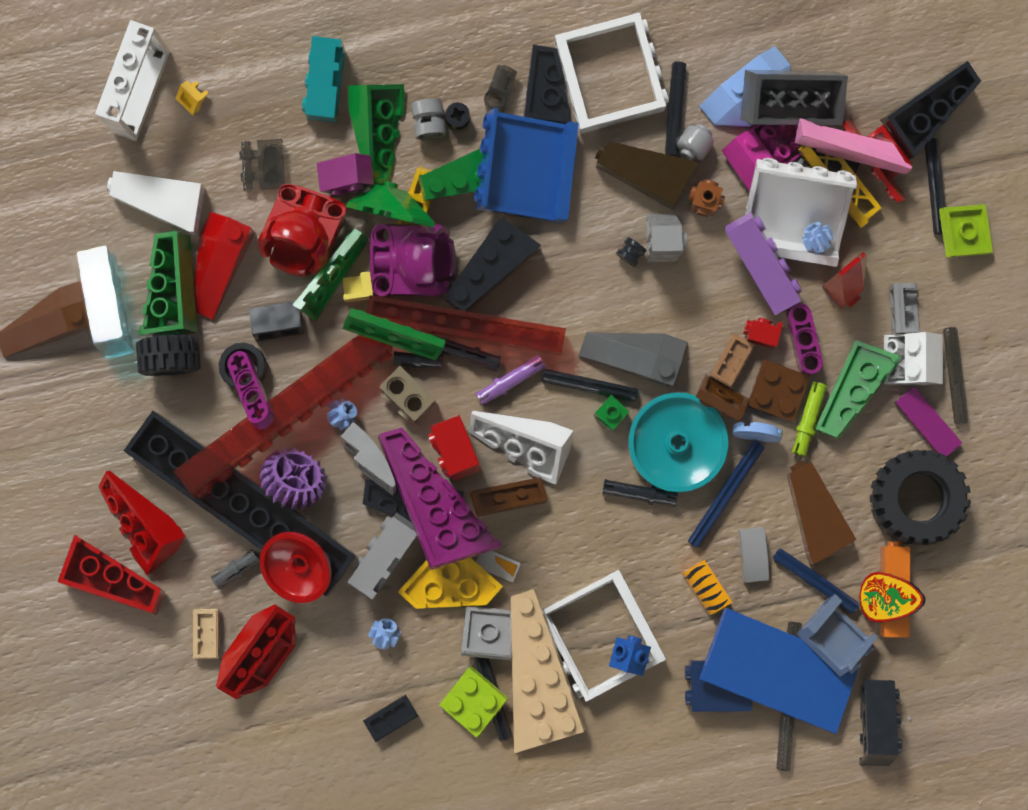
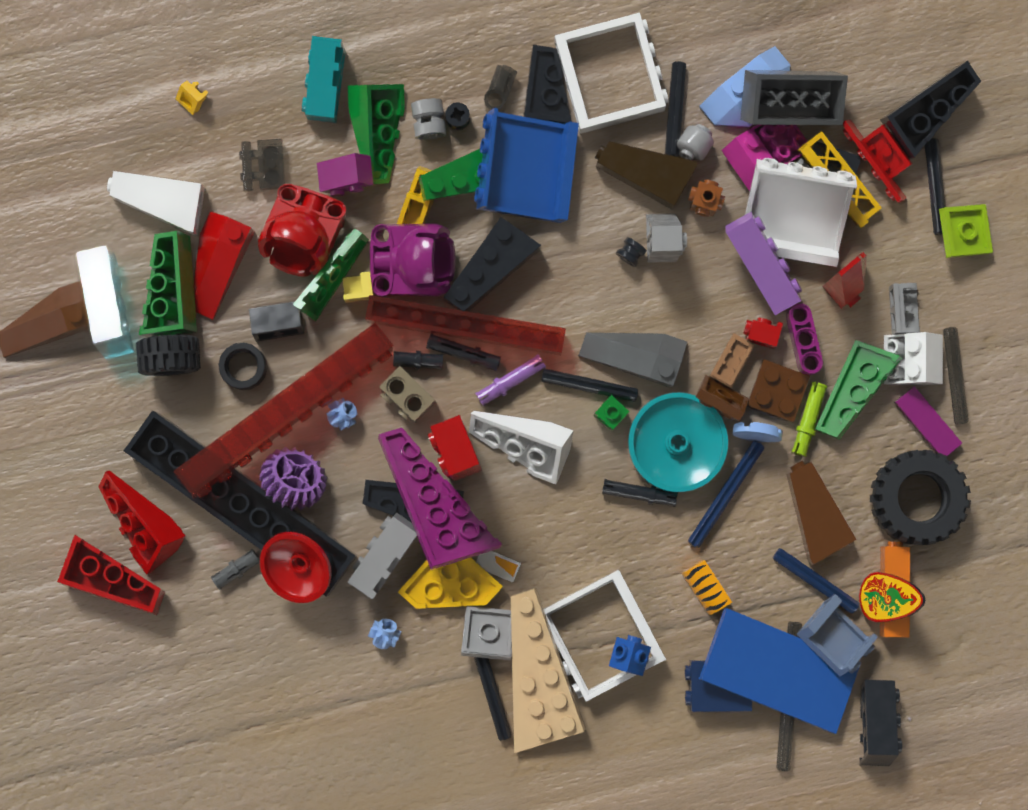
(133, 80): white window -> none
(206, 633): tan plate -> none
(252, 388): magenta beam -> none
(257, 652): red wedge -> none
(368, 457): light grey slope -> none
(390, 718): black plate -> none
(391, 203): green wedge -> none
(393, 334): green plate -> none
(474, 701): lime plate -> none
(508, 496): reddish brown plate -> none
(754, 554): light grey slope -> none
(817, 237): light blue gear -> none
(851, 147): bright pink wedge -> none

